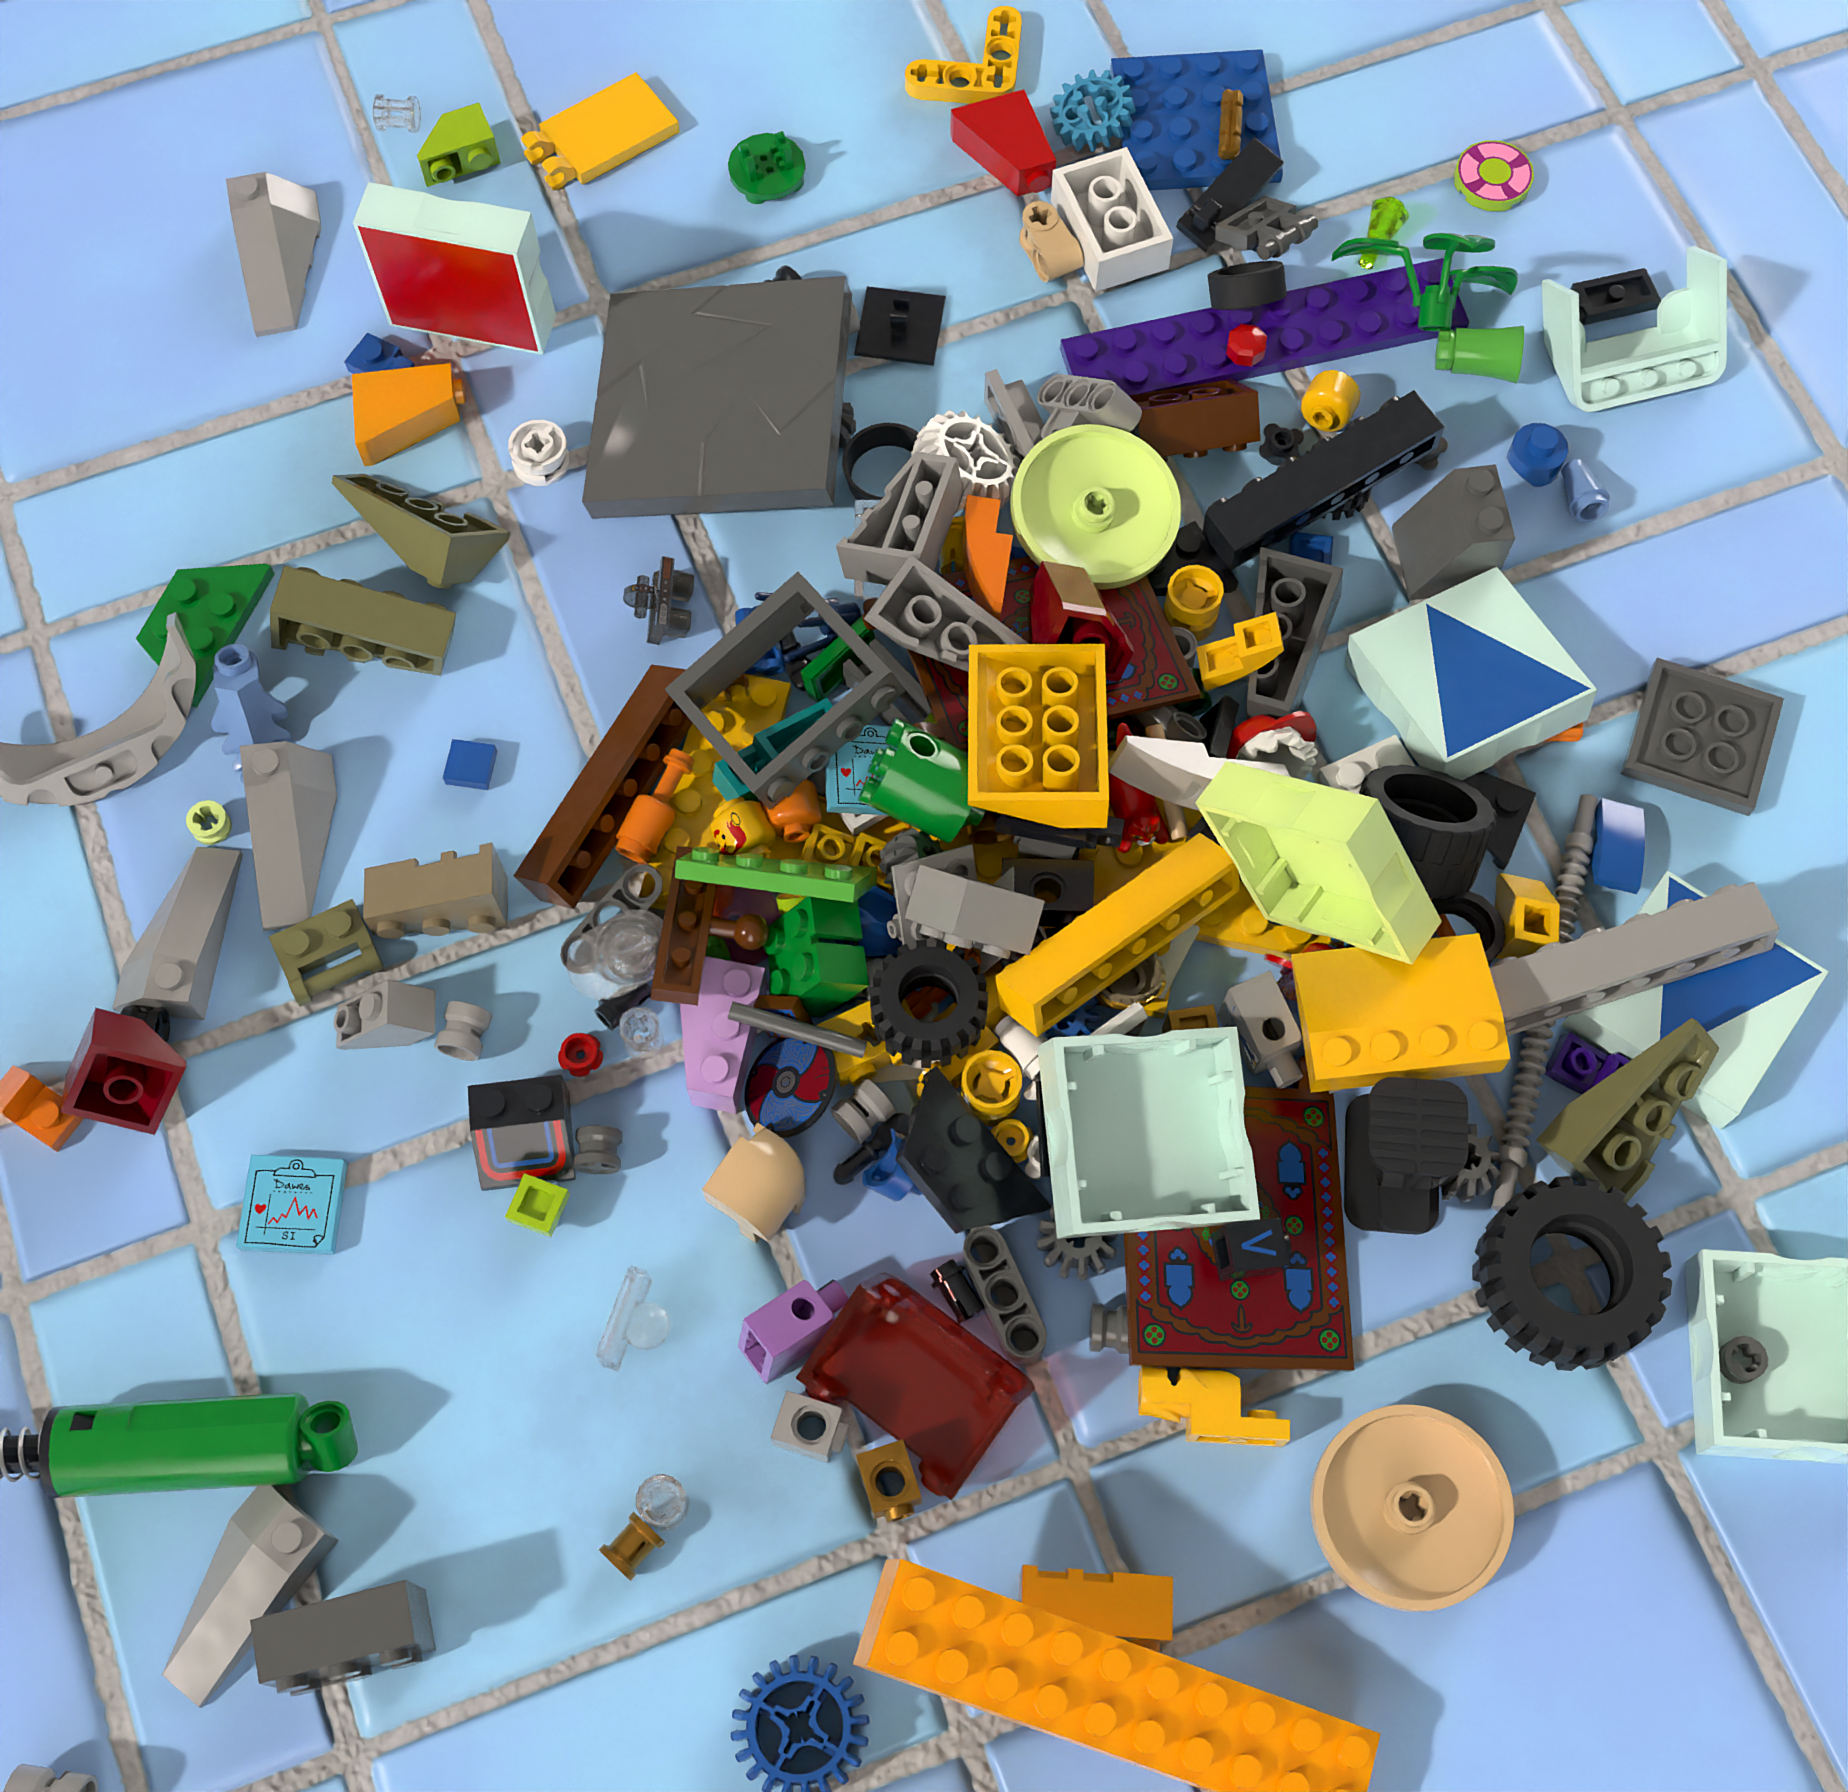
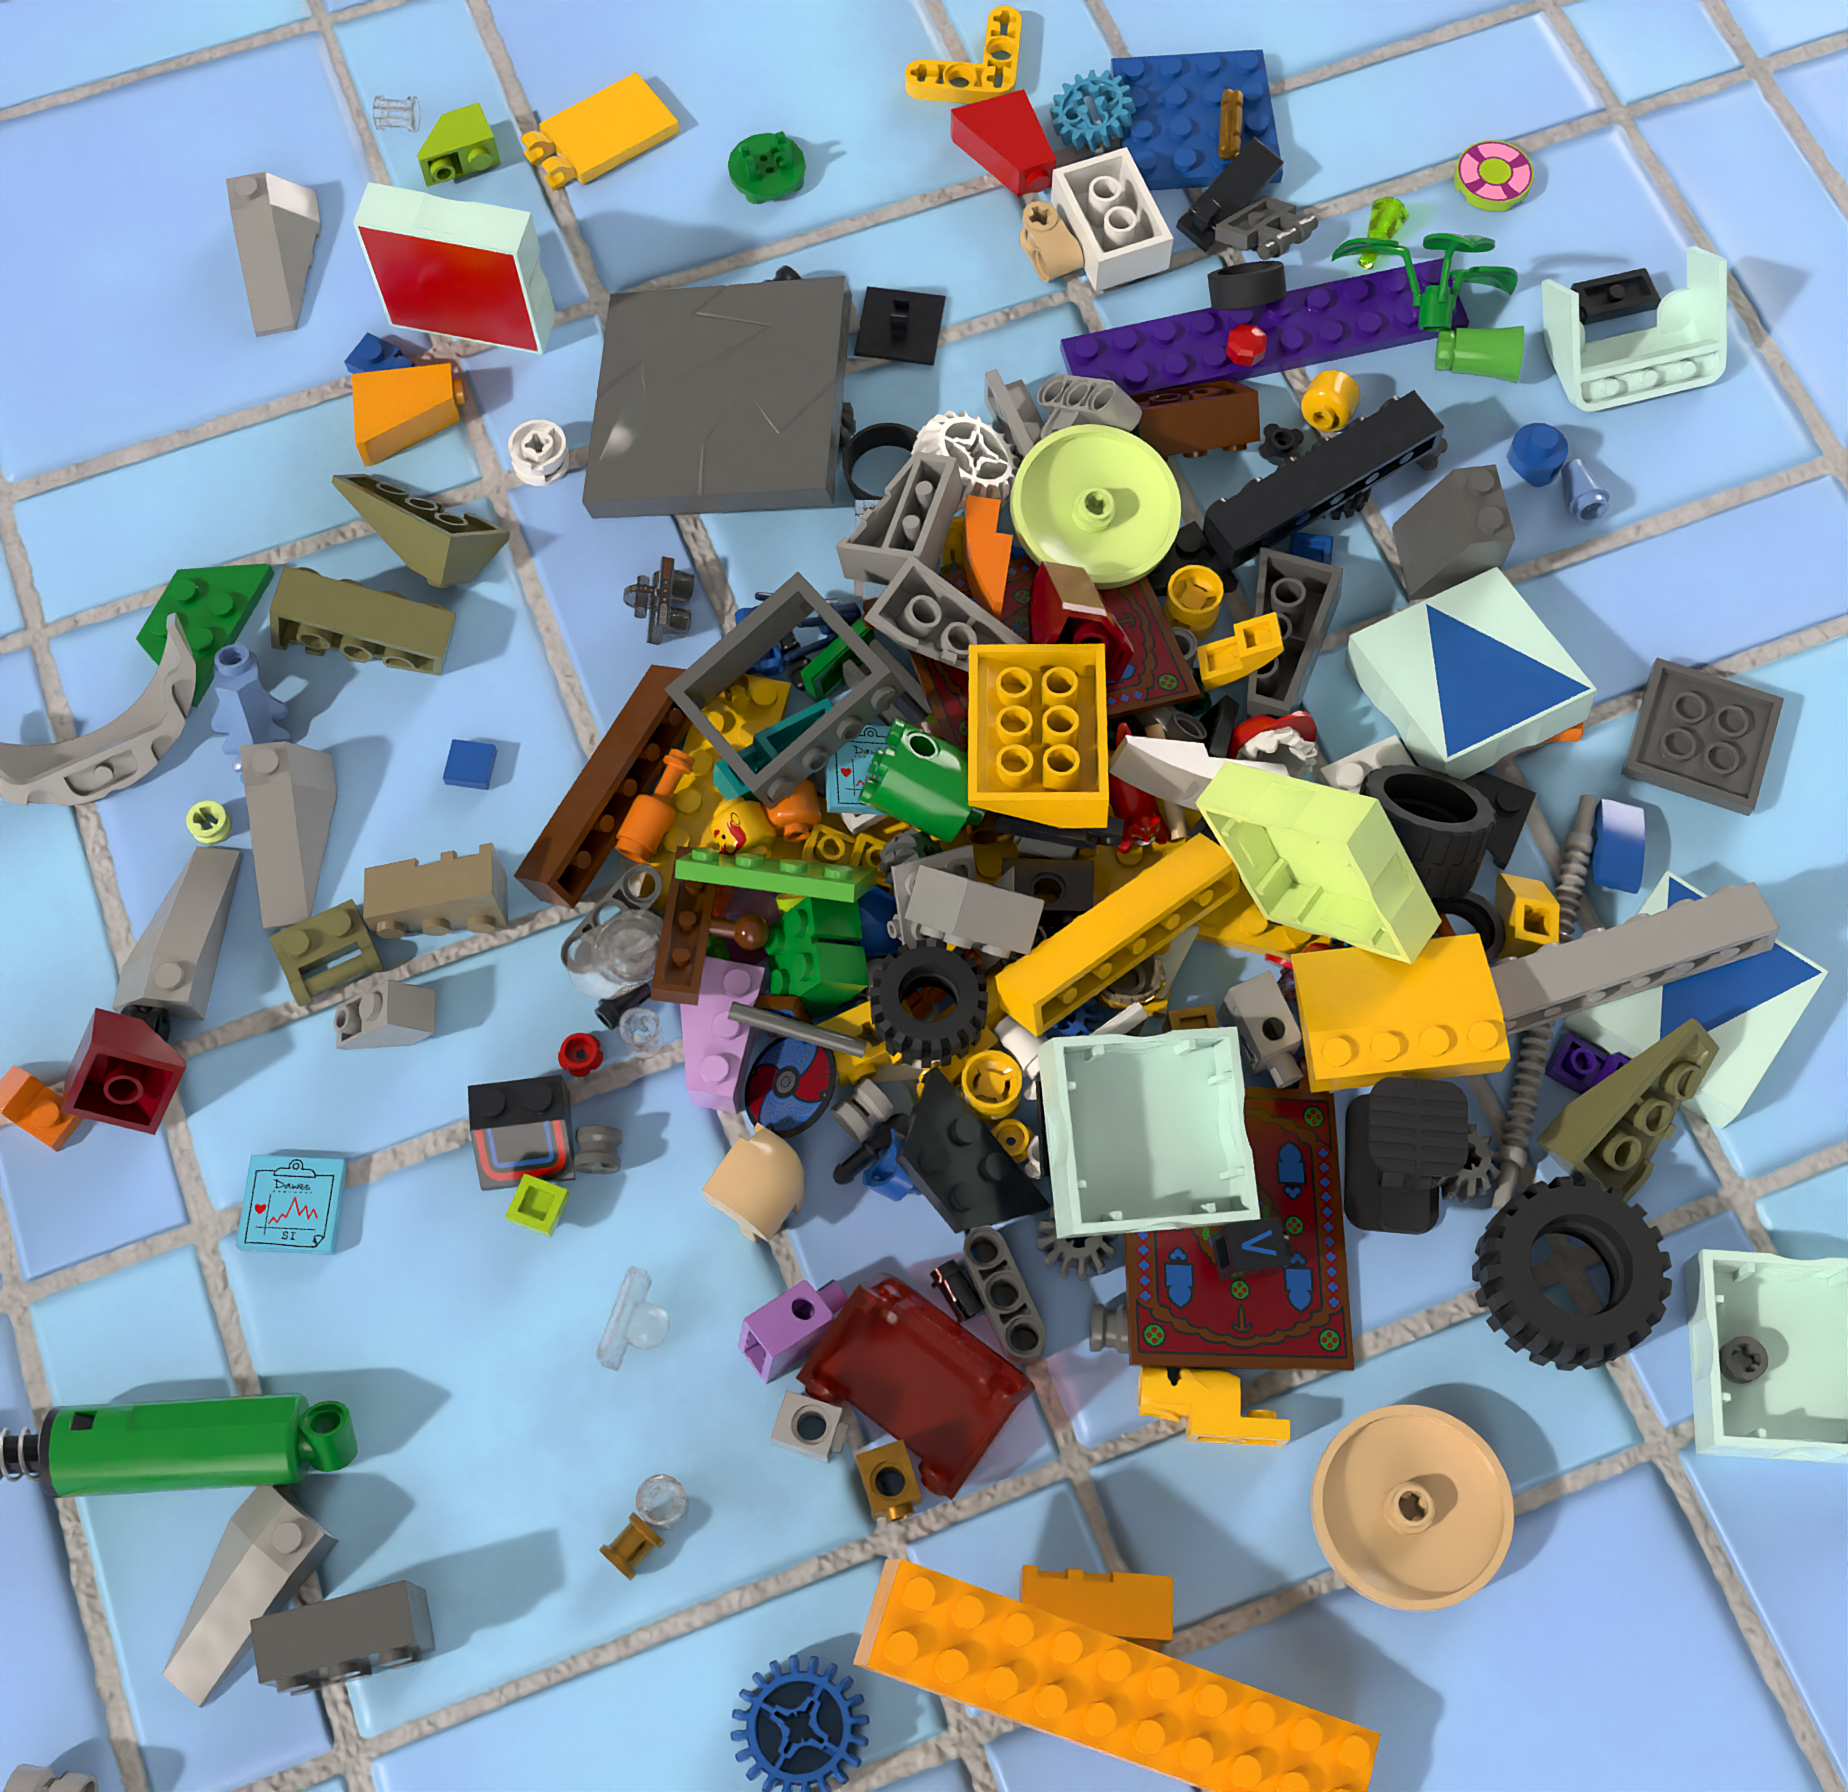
(463, 1031): light grey wheel -> none

